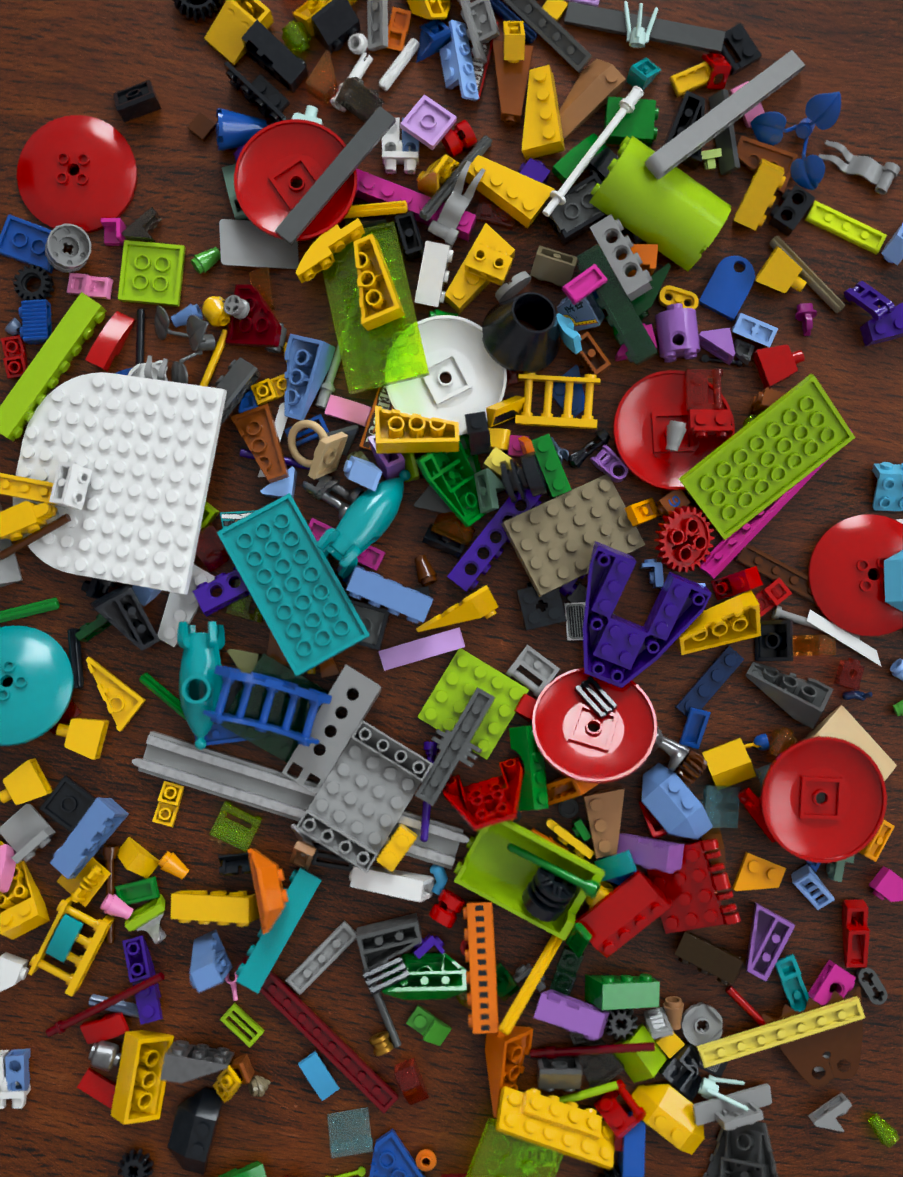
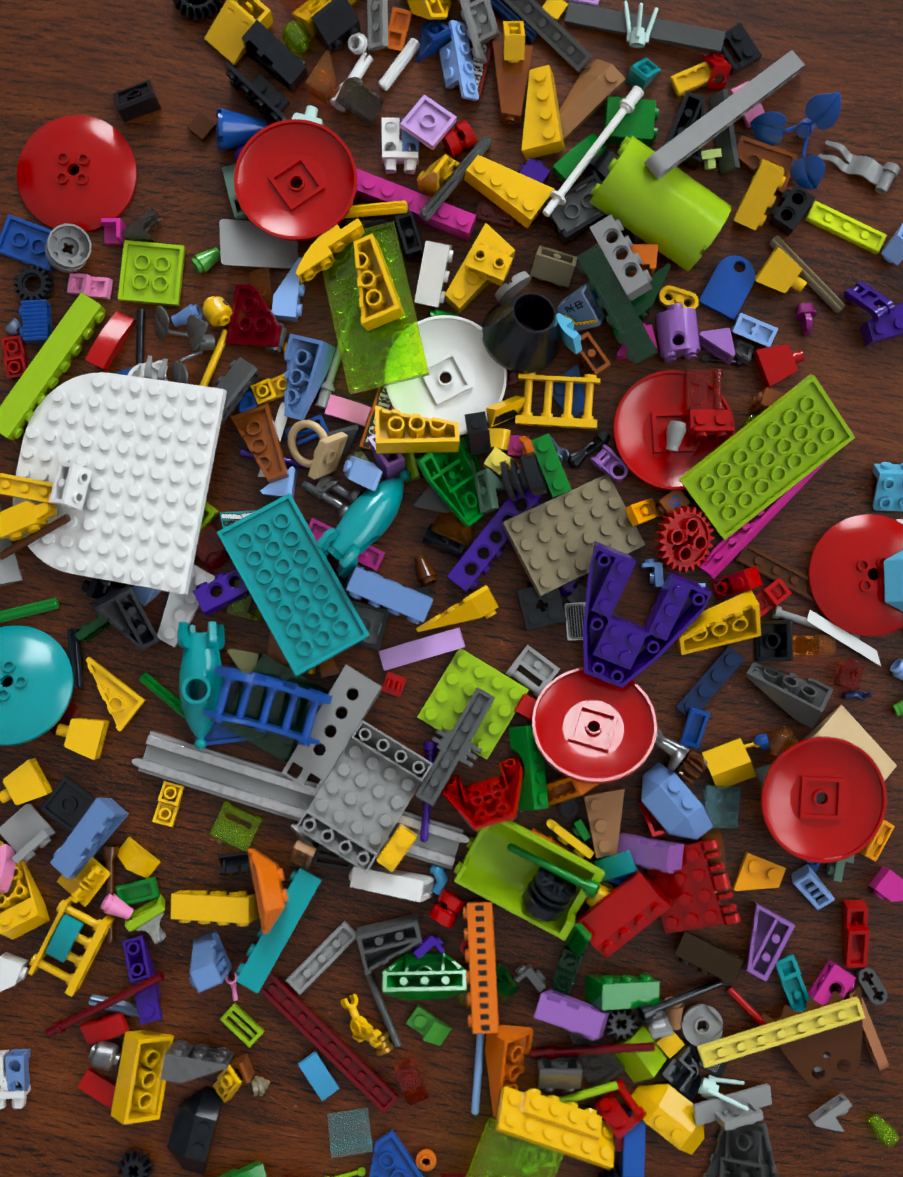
(173, 865): light orange cone -> none
(236, 307): light grey wheel -> none
(287, 297): none -> light blue slope
(335, 175): dark grey tile -> none
(359, 1026): none -> yellow piece
(373, 990): tile -> none
(393, 684): none -> red tile
(455, 207): light grey flag -> none
(477, 1074): none -> light blue piece
(530, 985): yellow axle -> none
(584, 284): dark pink tile -> none
(585, 684): tile -> none
(647, 1012): none -> black piece
(753, 806): red hinge -> none
(872, 1040): none -> nougat beam

